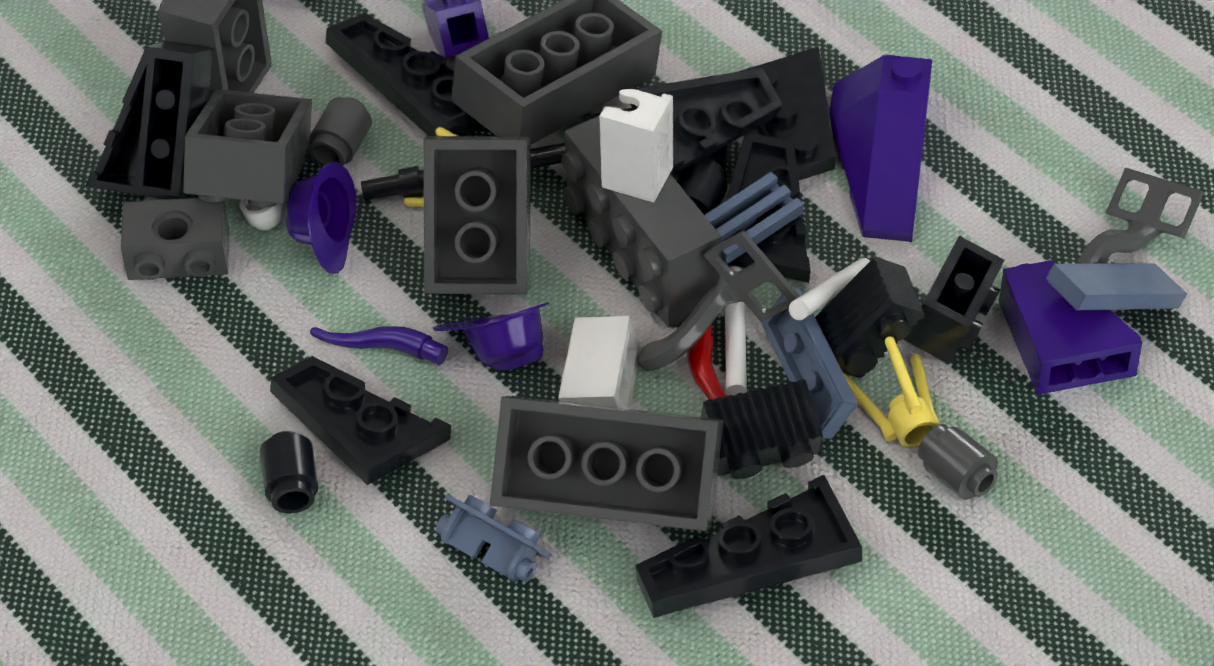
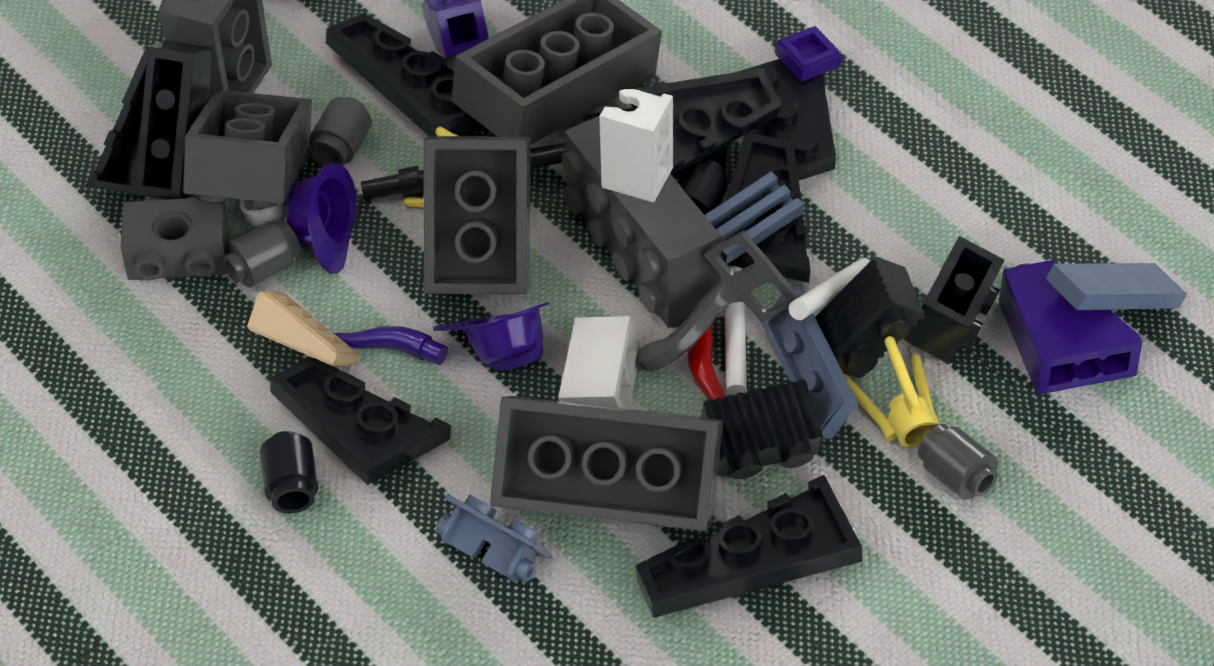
(261, 253): none -> dark grey brick
(289, 324): none -> tan slope
(808, 53): none -> dark purple tile
(880, 141): dark purple wedge -> none
(1143, 224): dark grey piece -> none

